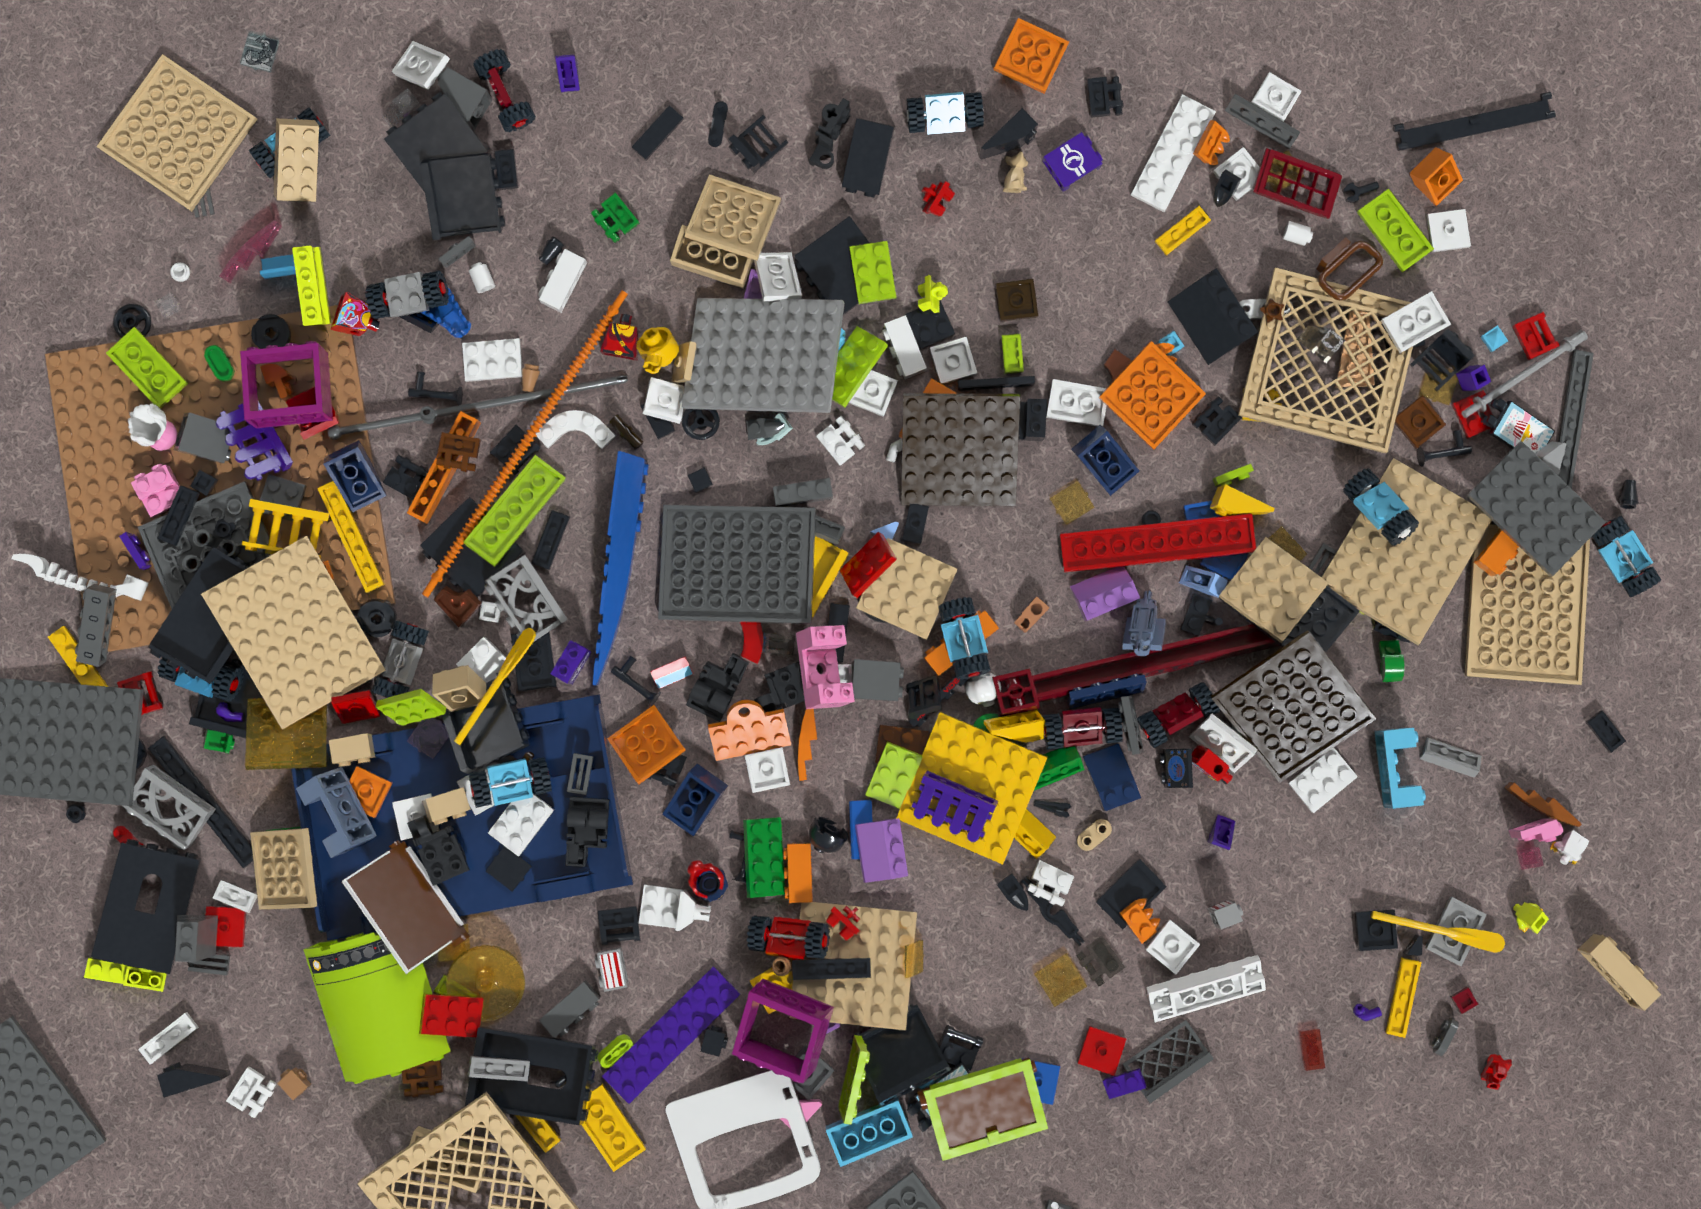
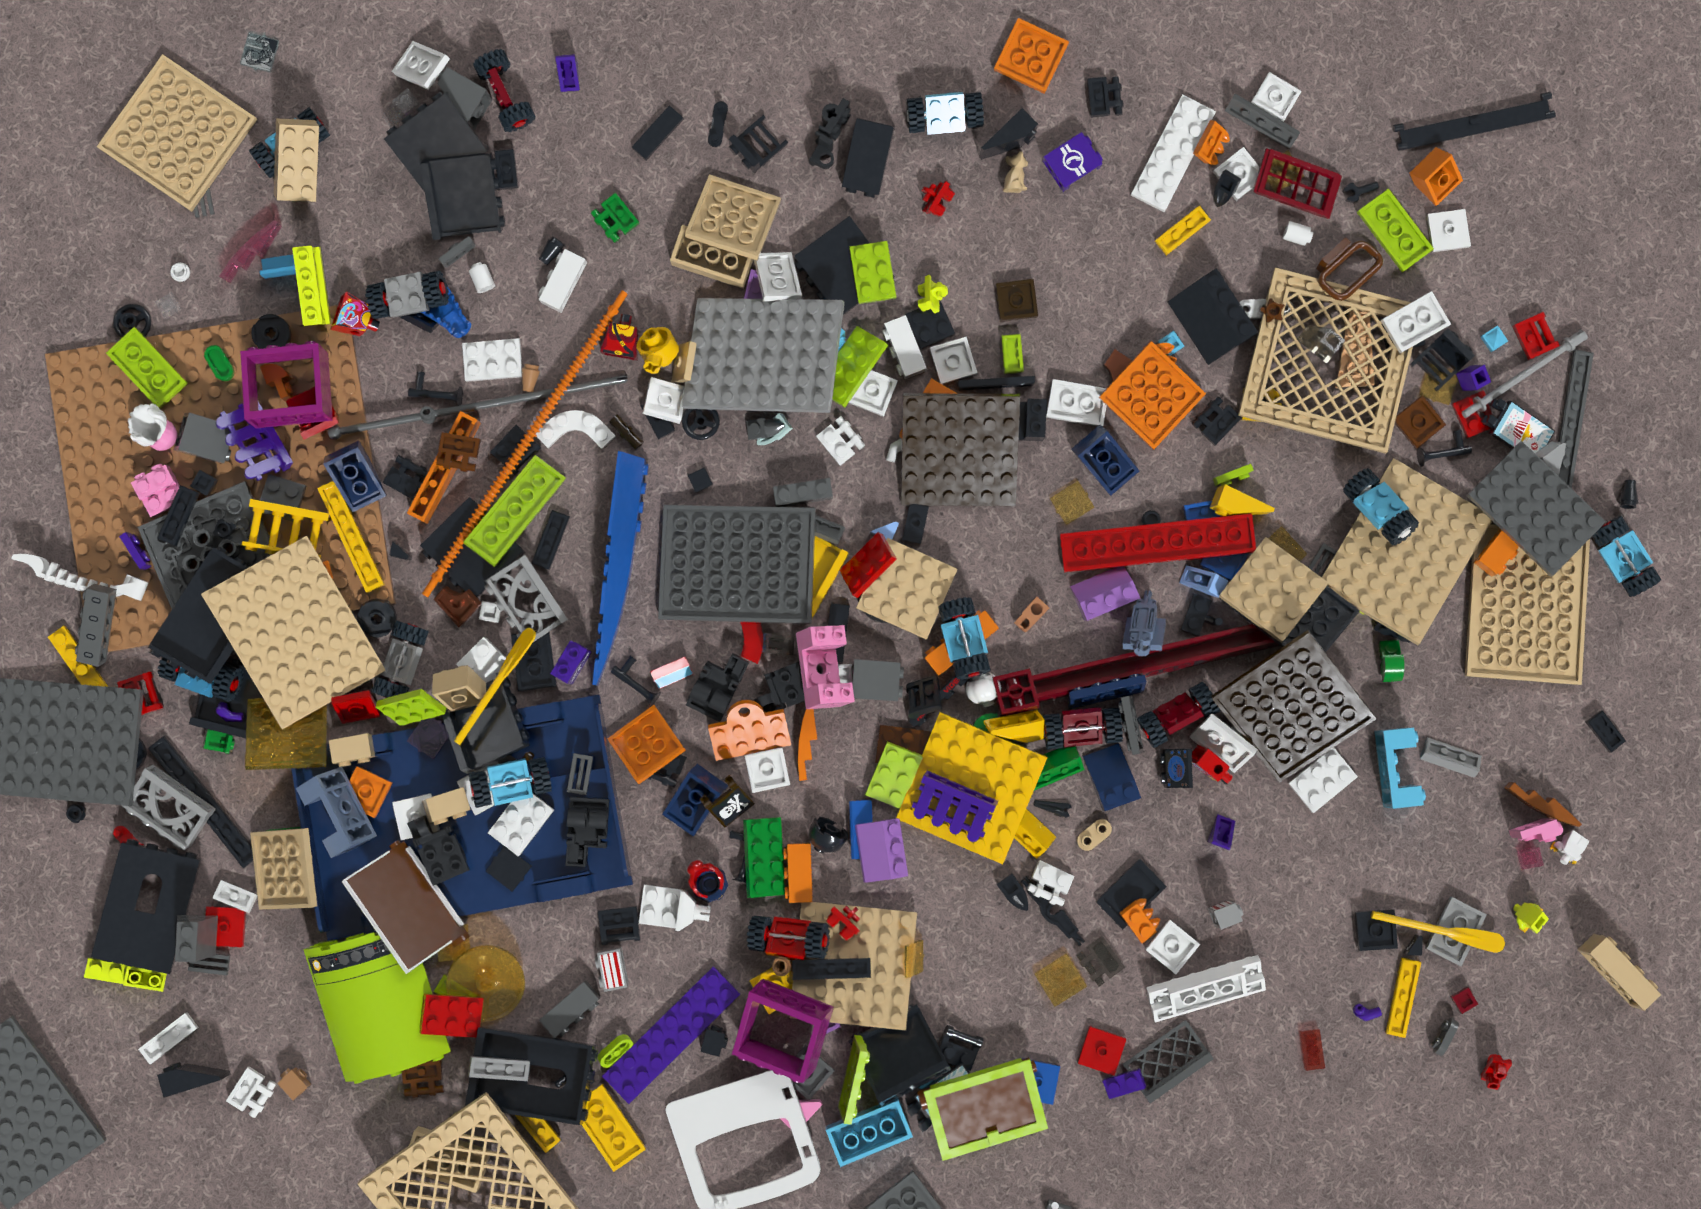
(398, 552): none -> black slope
(729, 804): none -> flag

